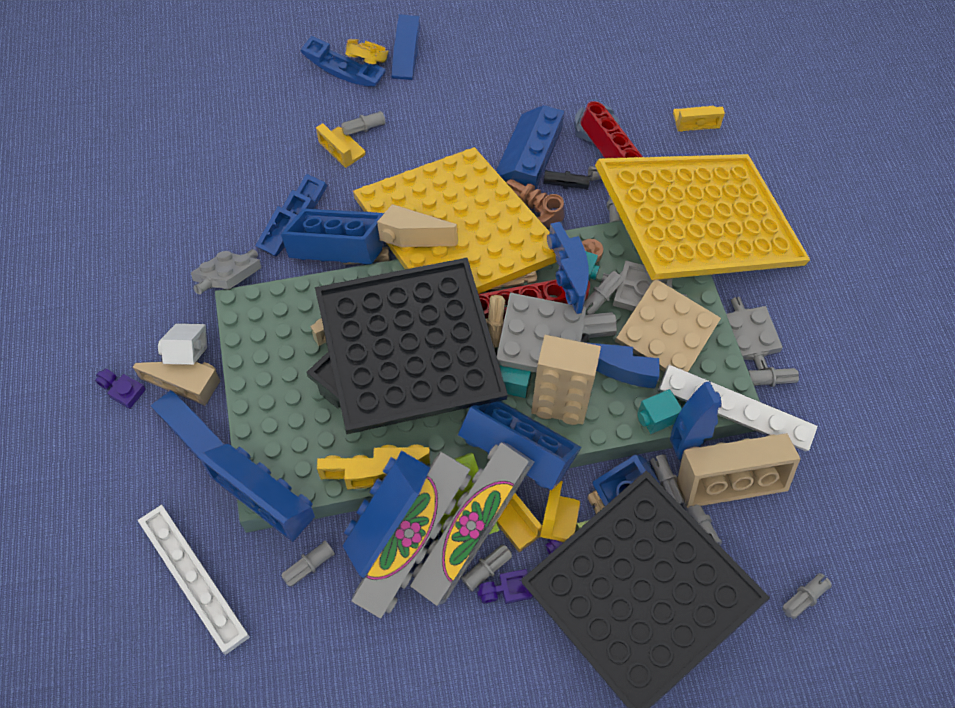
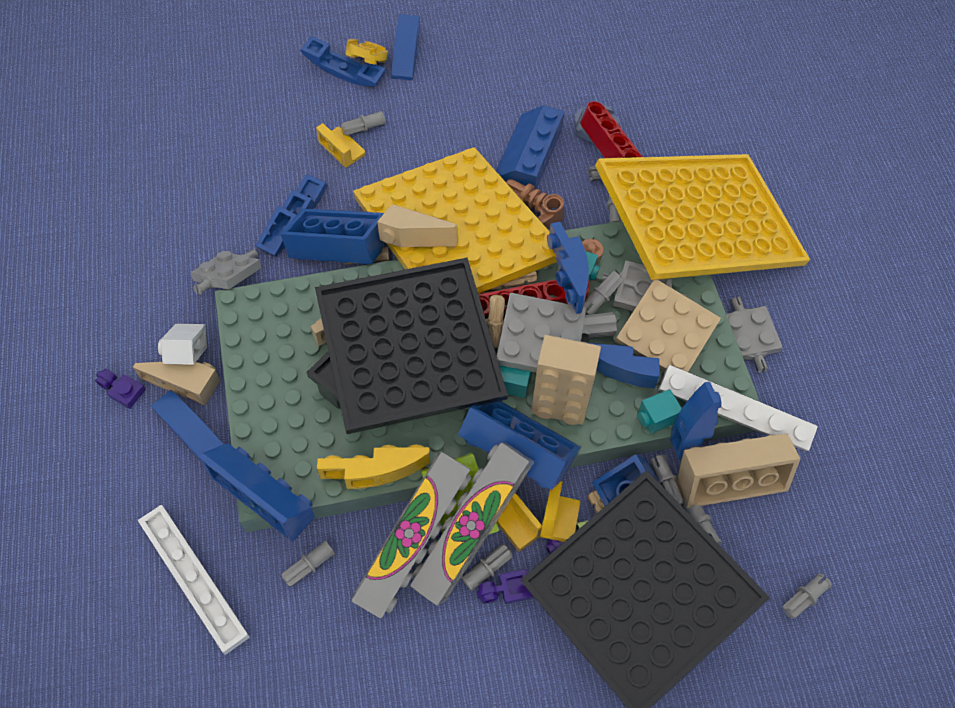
(384, 511): blue slope -> none
(566, 179): black pin -> none
(698, 118): yellow panel -> none
(774, 376): light grey axle -> none

